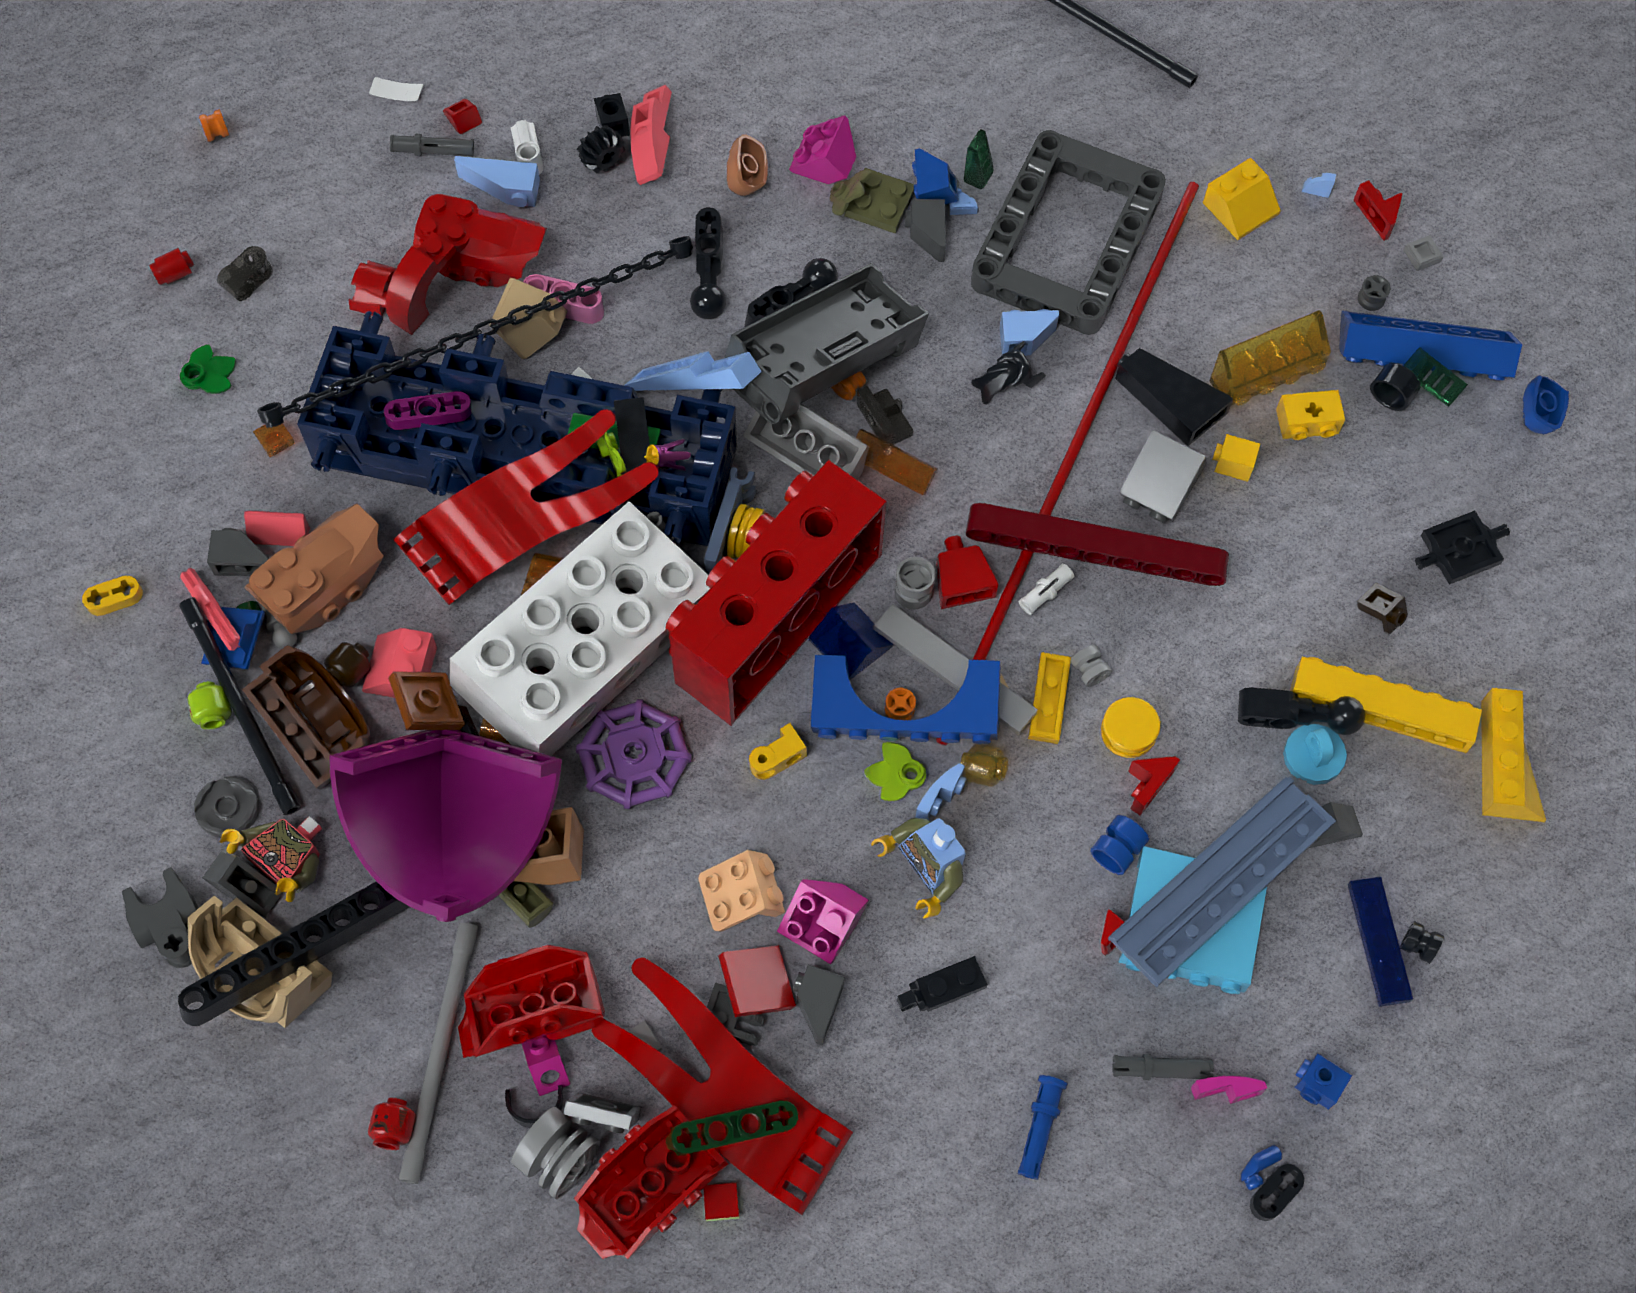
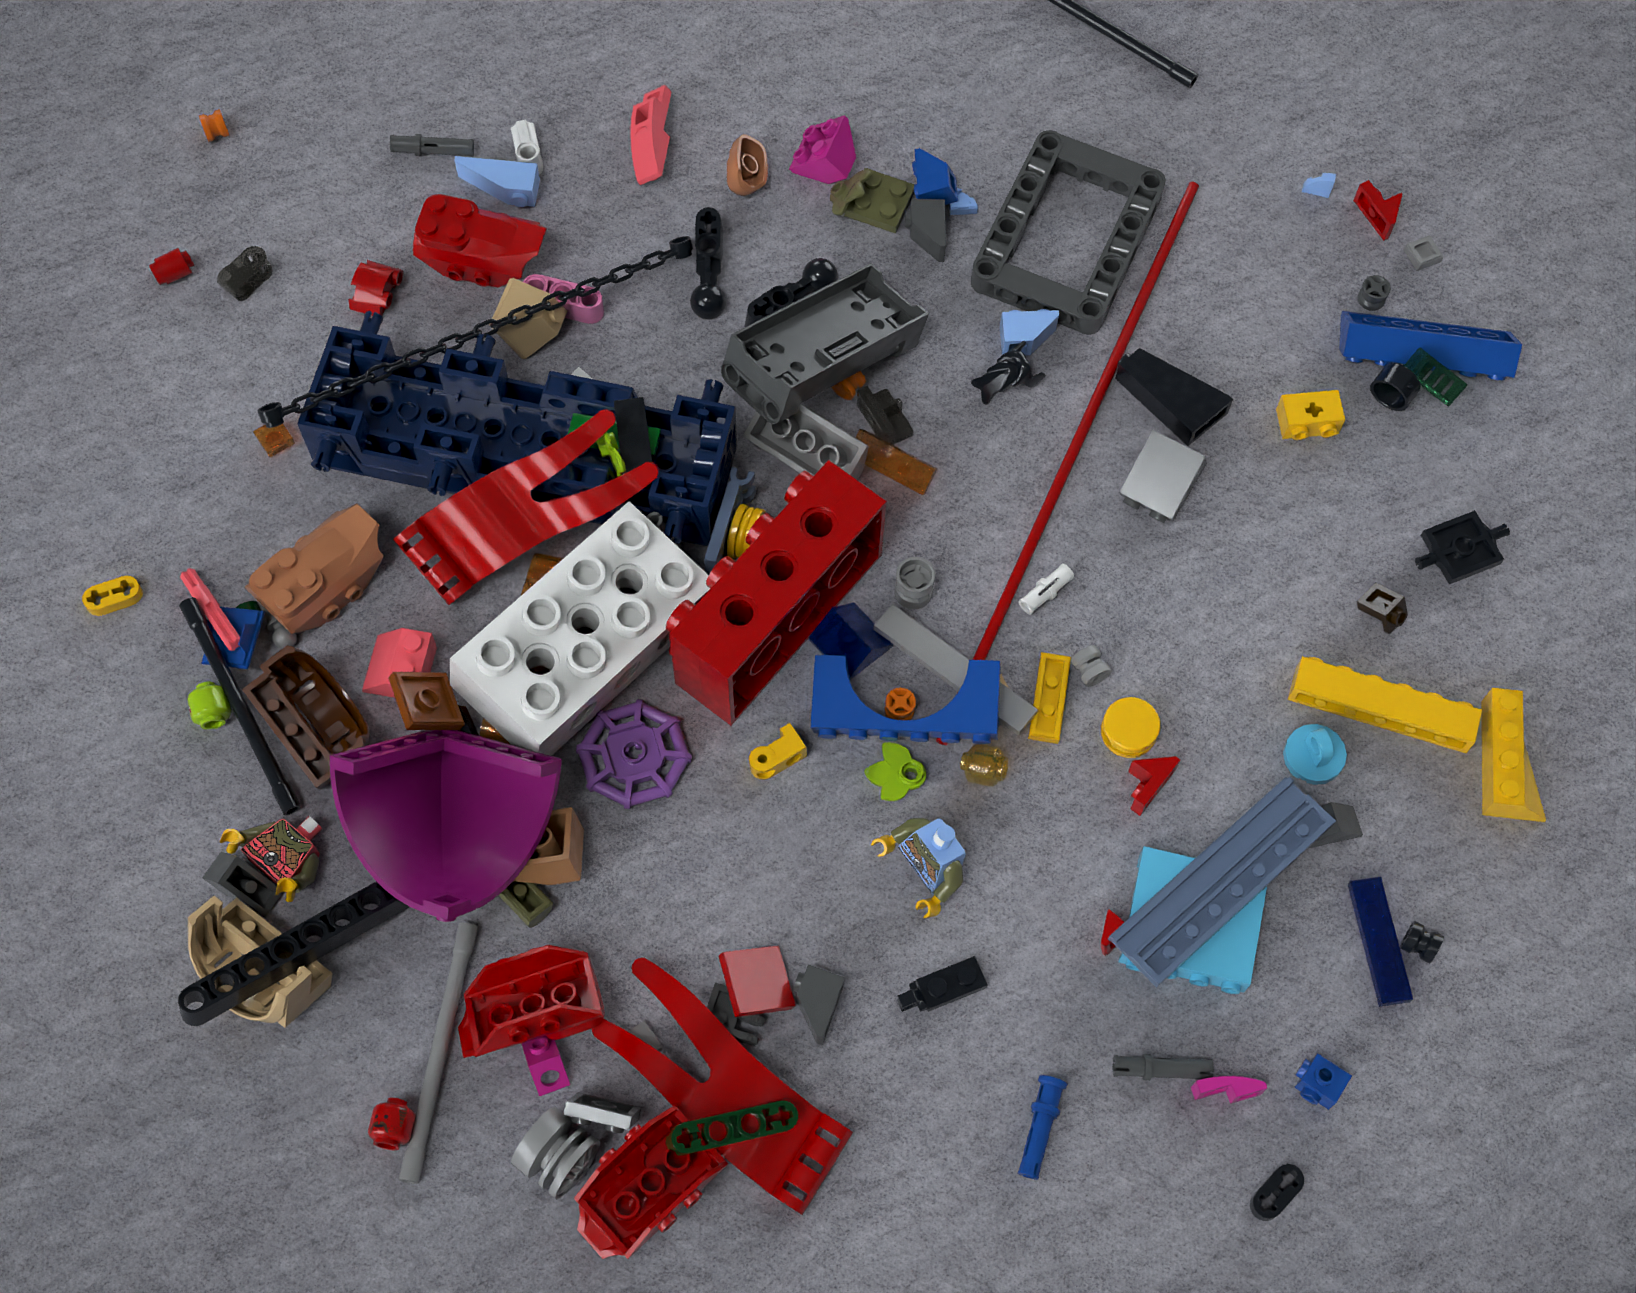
(163, 921): dark grey piece -> none
(211, 371): green plate -> none
(226, 805): flat silver tile -> none
(233, 553): dark grey slope -> none
(275, 527): coral slope -> none
(348, 663): dark brown head -> none
(395, 90): white sticker -> none
(405, 406): magenta beam -> none
(412, 279): red arch -> none
(463, 116): red slope -> none
(529, 1122): black helmet -> none
(601, 149): black gear -> none
(611, 112): black brick -> none
(664, 457): flat silver piece -> none
(698, 373): light blue slope -> none
(721, 1202): red tile -> none
(741, 890): light nougat bracket -> none
(822, 917): dark pink slope -> none
(945, 787): light blue slope -> none
(963, 575): red torso -> none
(978, 161): clear green slope -> none
(1097, 544): dark red beam -> none
(1116, 848): blue wheel -> none
(1236, 457): yellow brick -> none
(1242, 198): yellow slope -> none
(1257, 1163): blue arm -> none
(1272, 359): clear yellow slope -> none
(1285, 710): black beam -> none
(1544, 405): blue piece -> none

